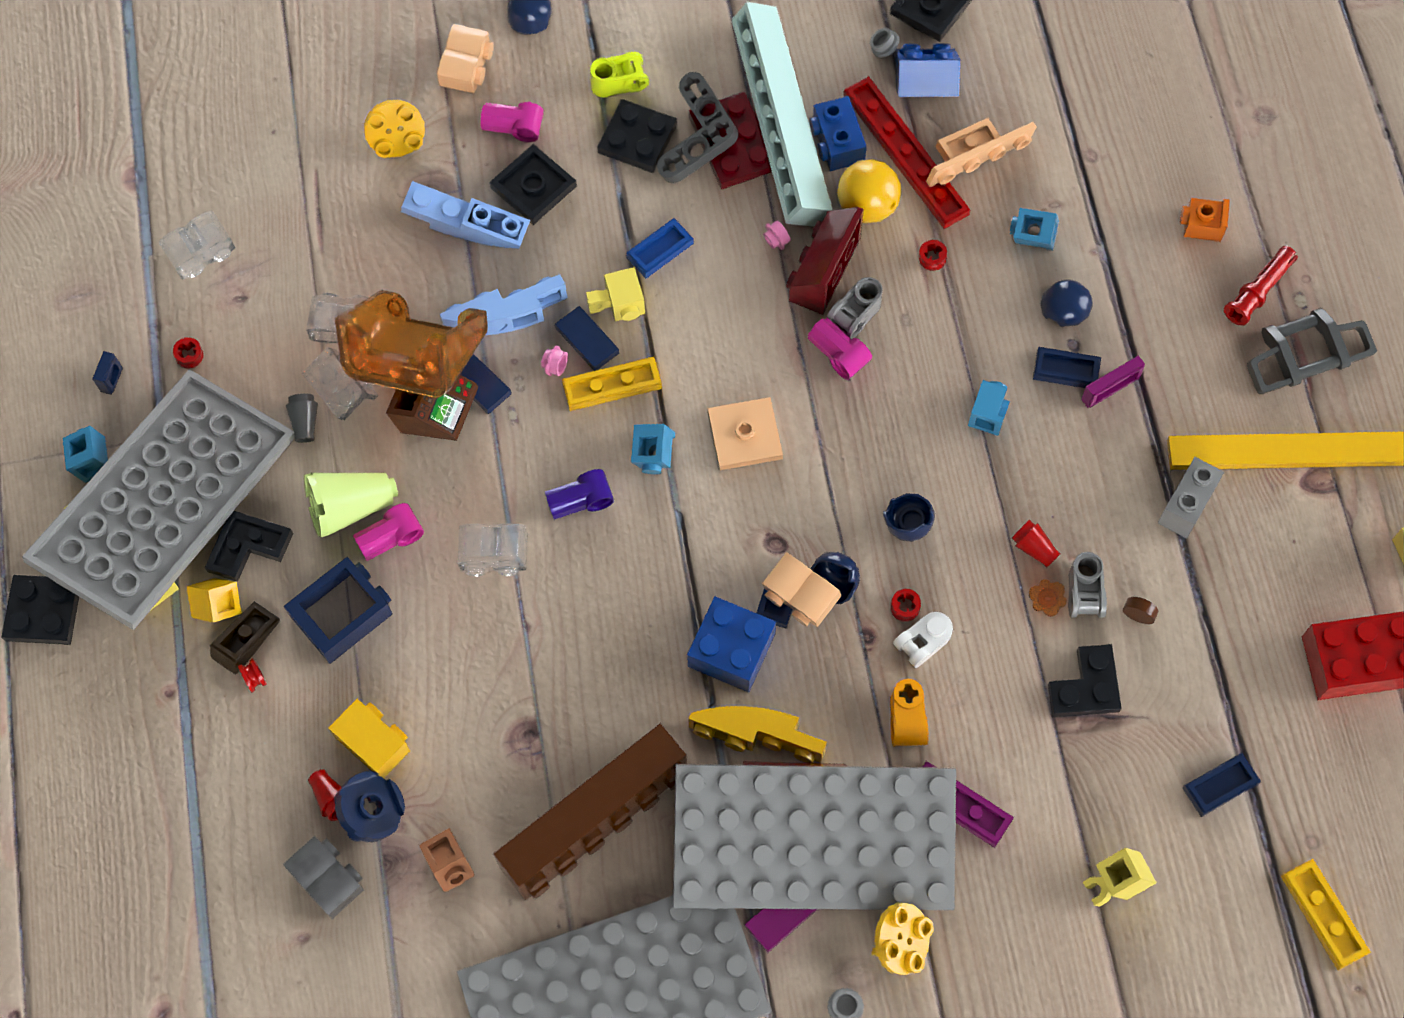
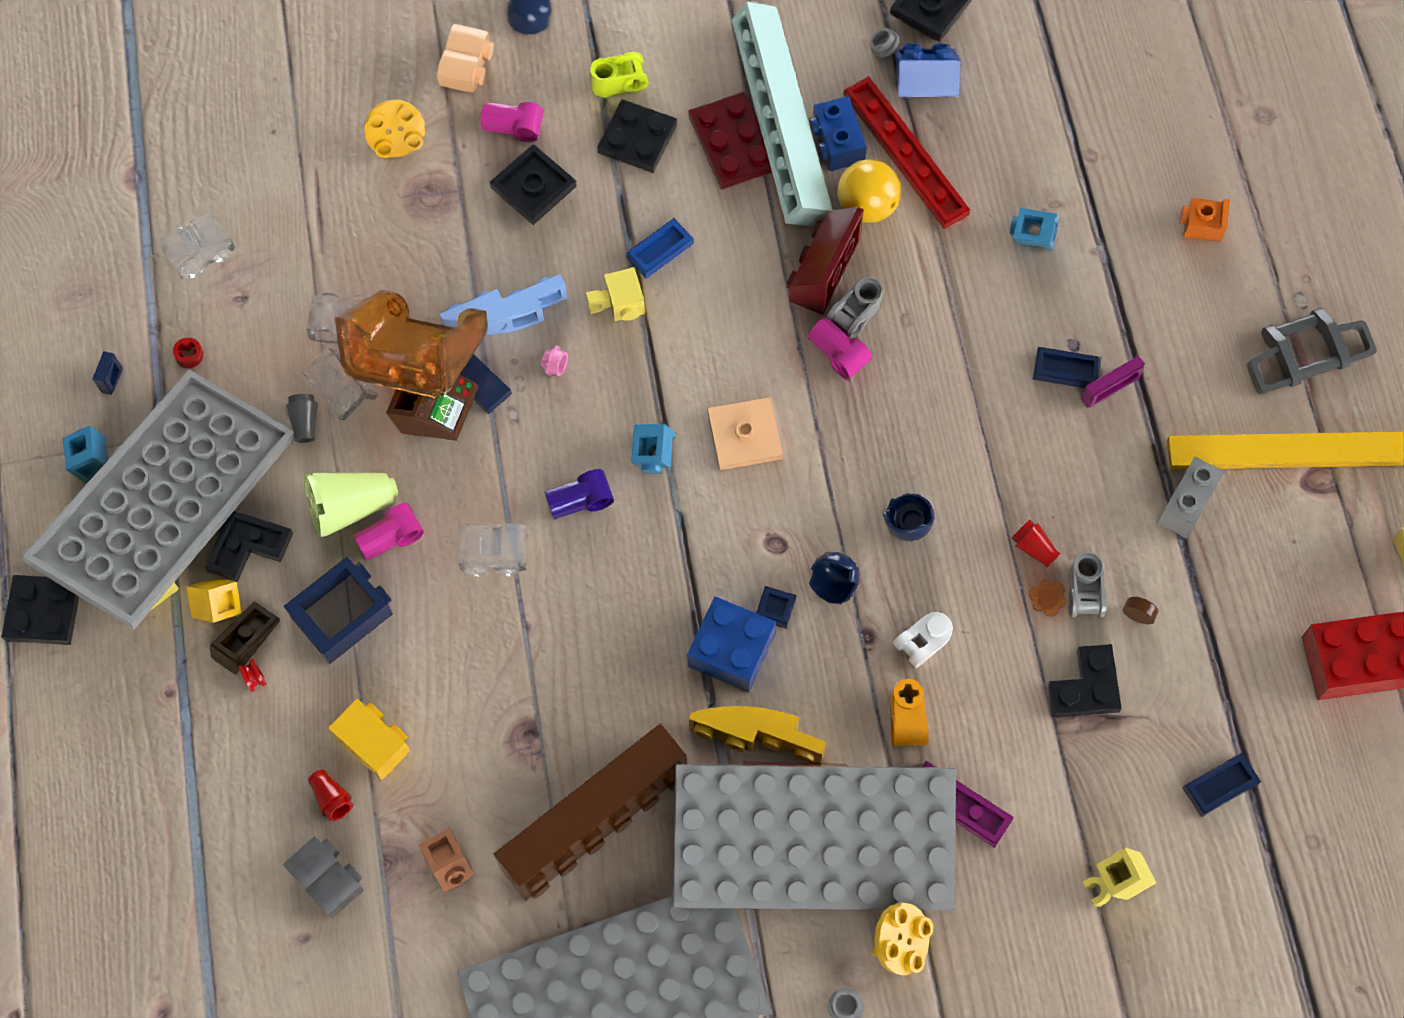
(353, 816): dark blue plate -> none
(465, 220): light blue slope -> none
(587, 338): dark blue tile -> none
(611, 383): yellow tile -> none
(710, 127): dark grey beam -> none
(774, 925): magenta tile -> none
(776, 235): bright pink plate -> none
(800, 590): light nougat brick -> none
(895, 605): red bush -> none
(936, 246): red bush -> none
(973, 146): light nougat bracket -> none
(989, 407): dark azure brick -> none
(1067, 303): dark blue hair -> none
(1254, 294): red pin -> none
(1325, 914): yellow tile -> none

